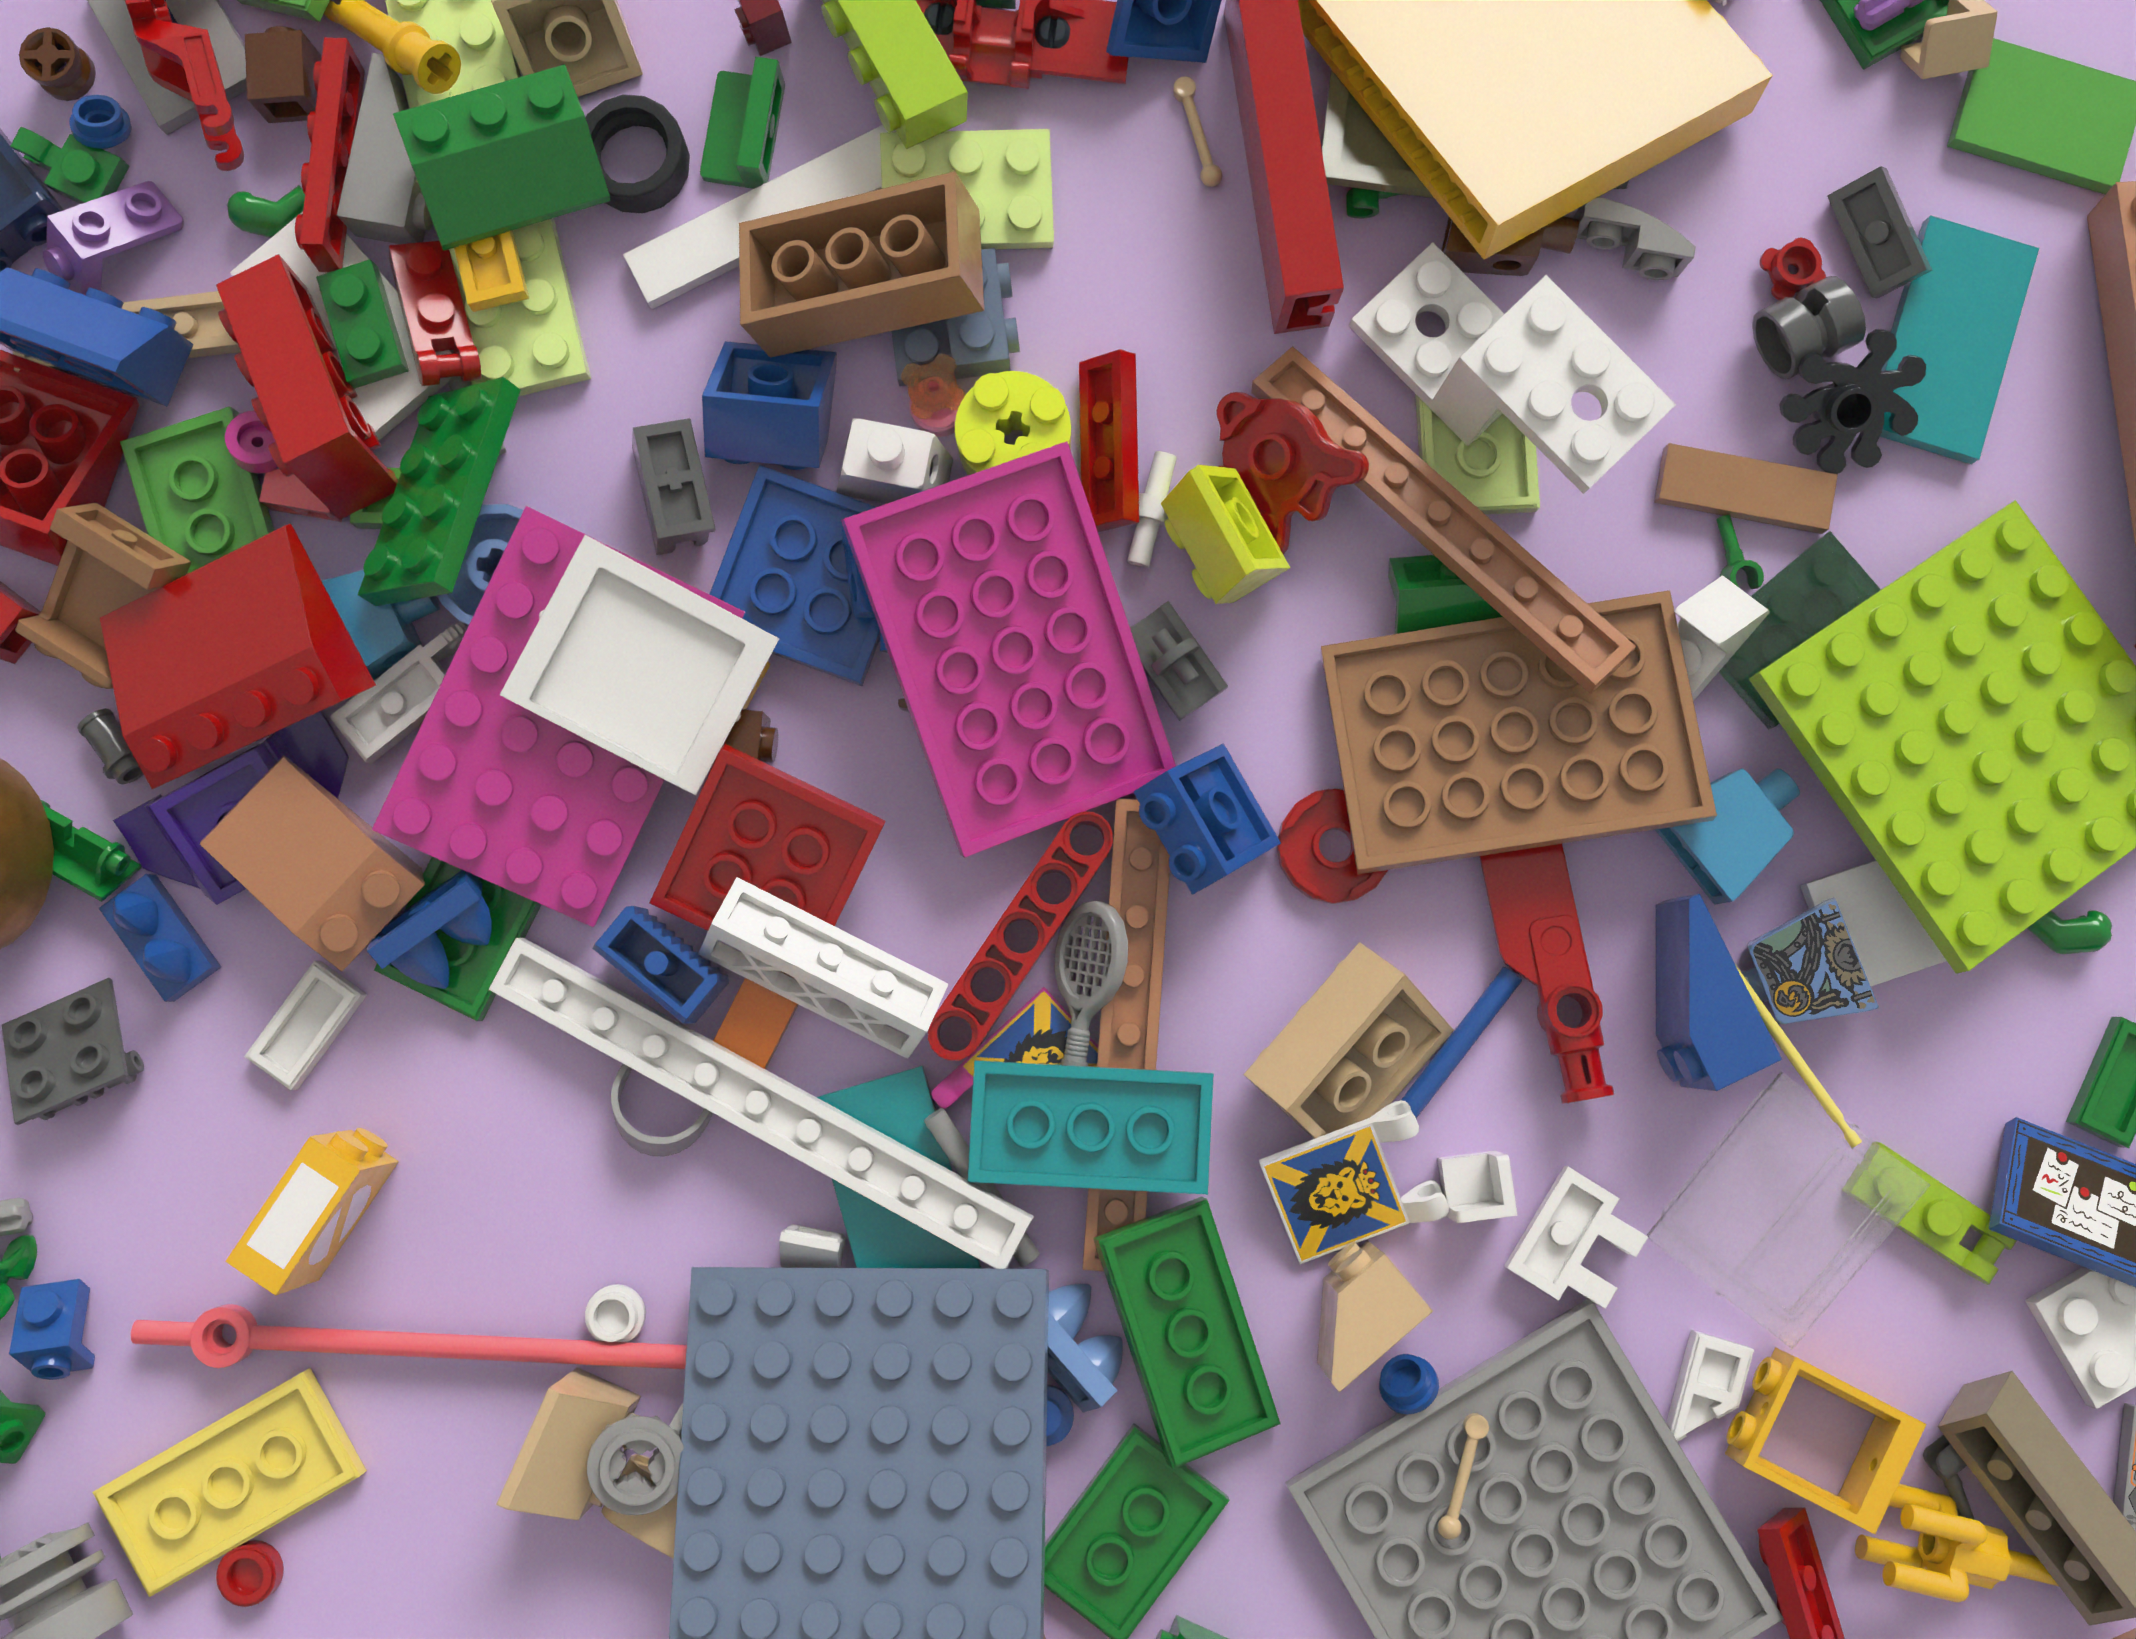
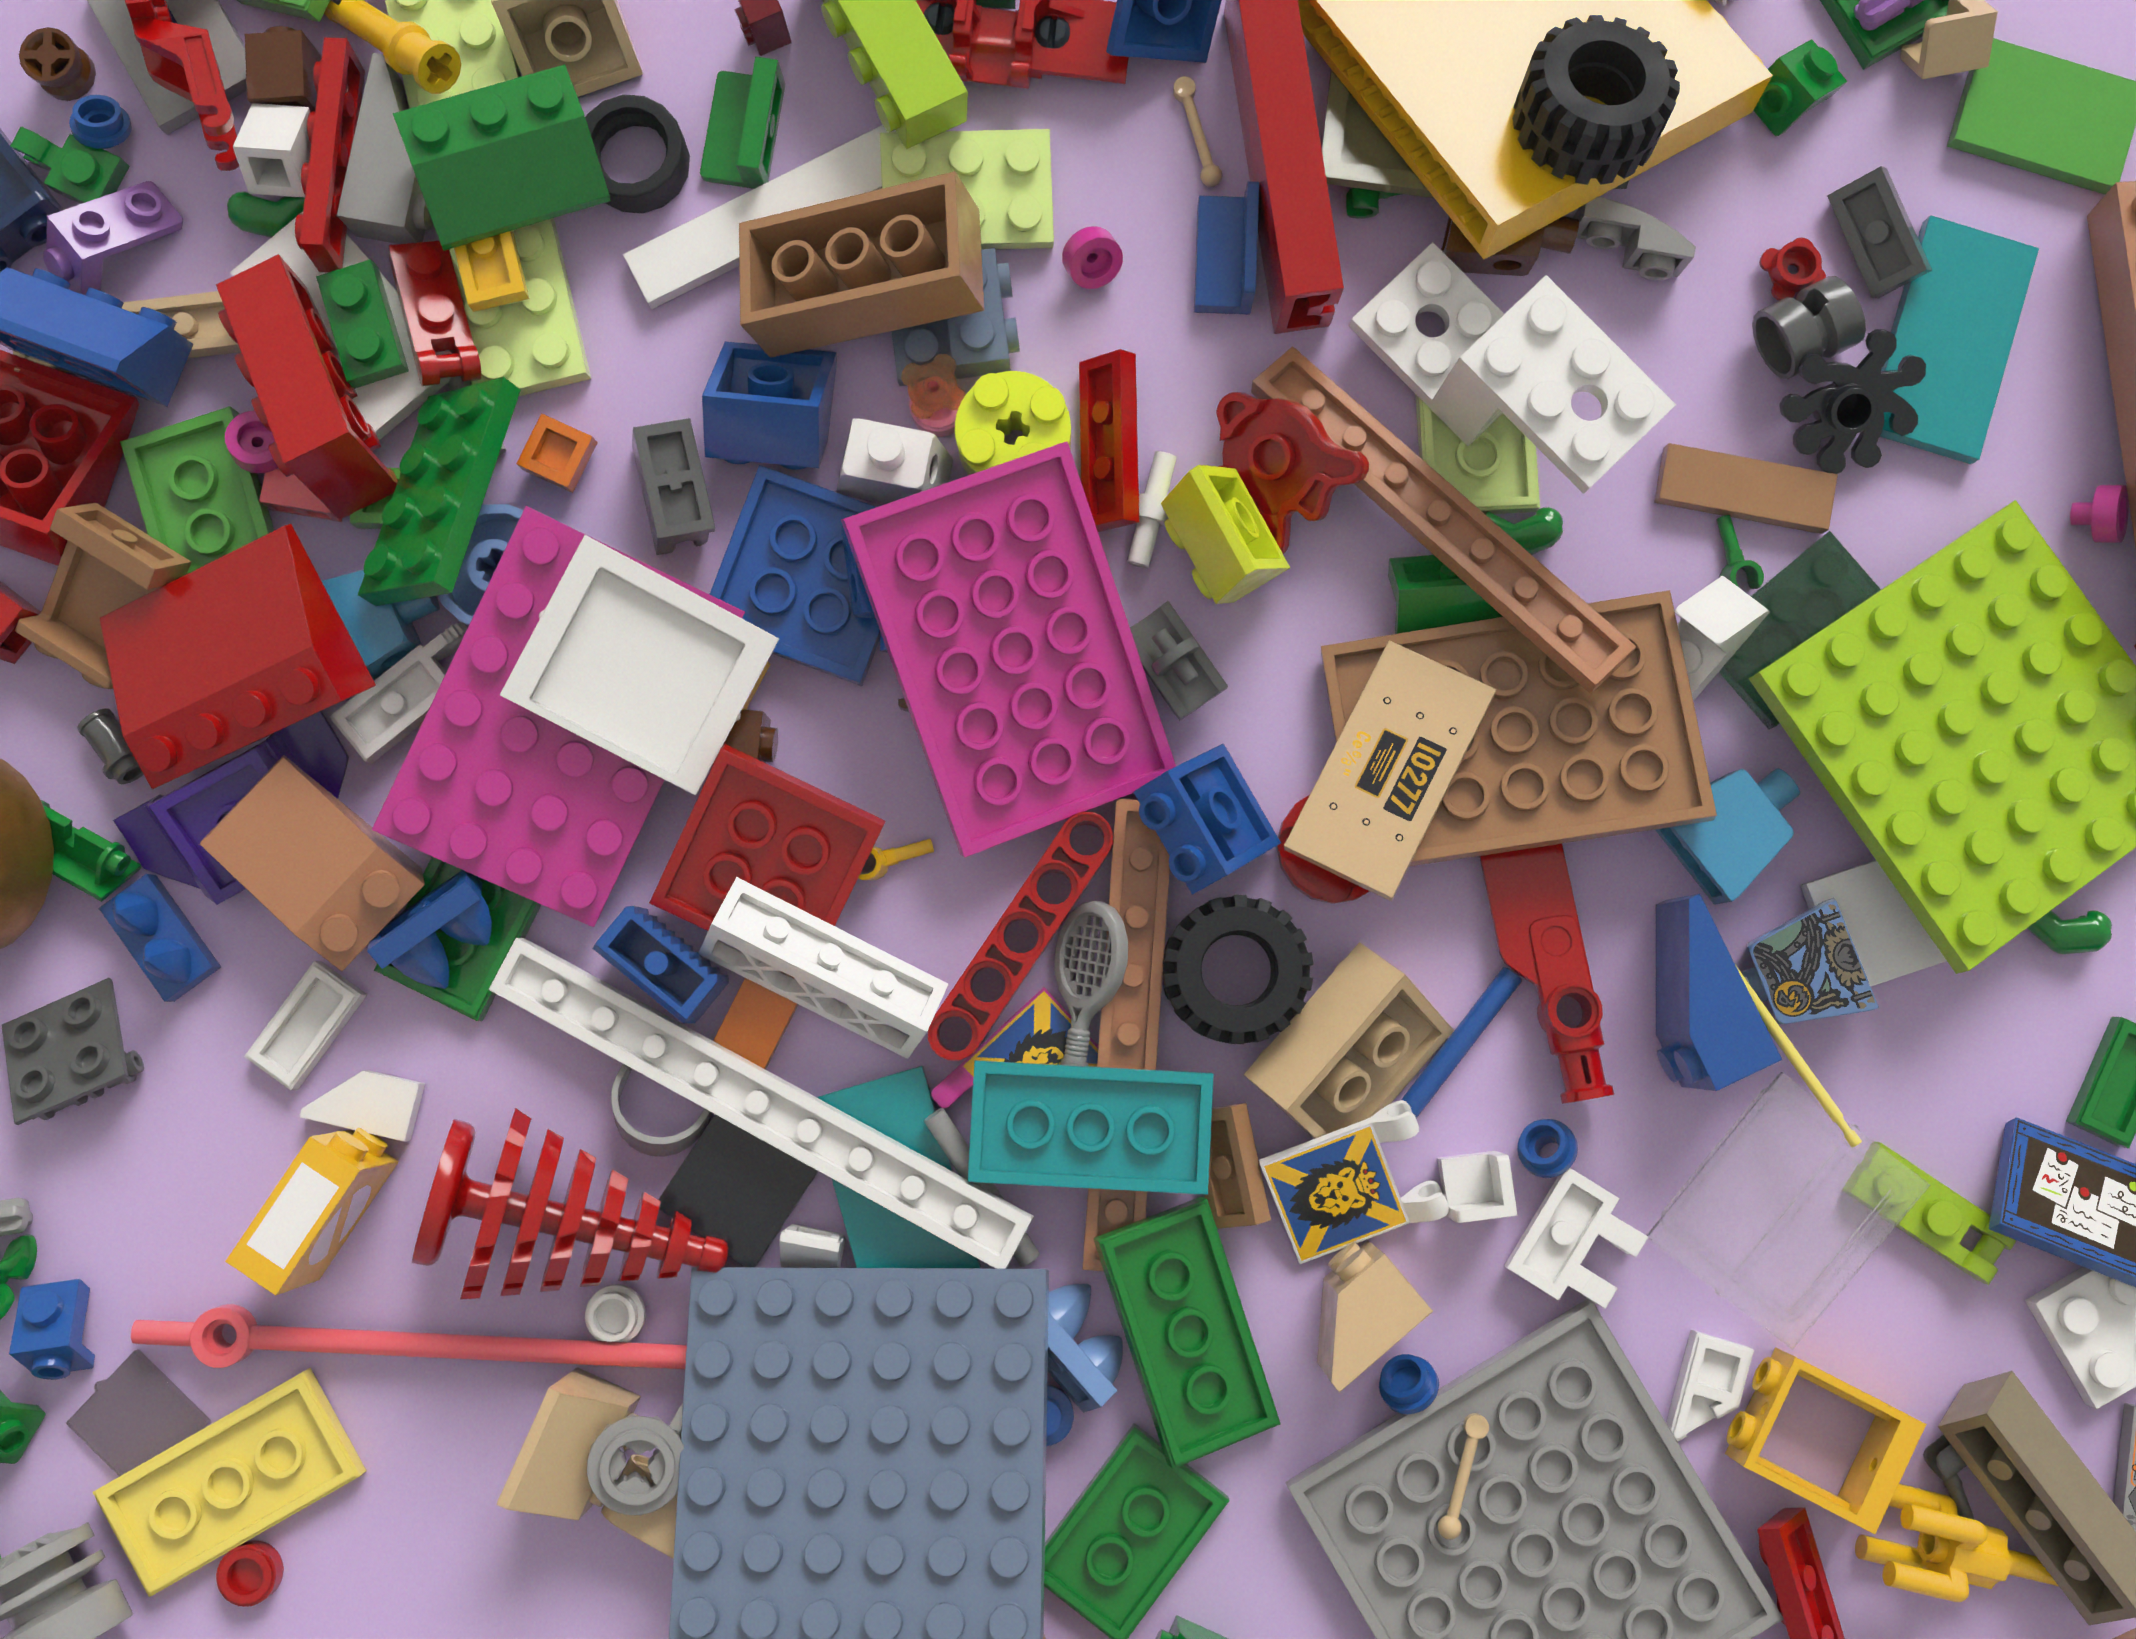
(135, 1415): none -> clear smoke piece
(273, 149): none -> white brick
(372, 1102): none -> white tile
(458, 1195): none -> red plant
(557, 453): none -> orange plate
(737, 1189): none -> black tile
(893, 855): none -> yellow hand
(1092, 257): none -> dark pink tile
(1226, 252): none -> blue panel
(1235, 1176): none -> medium nougat plate
(1287, 959): none -> black tyre
(1390, 770): none -> tan tile
(1535, 532): none -> green arm
(1539, 1134): none -> blue plate
(1603, 63): none -> black tyre
(1797, 85): none -> green bracket
(2105, 514): none -> dark pink tile

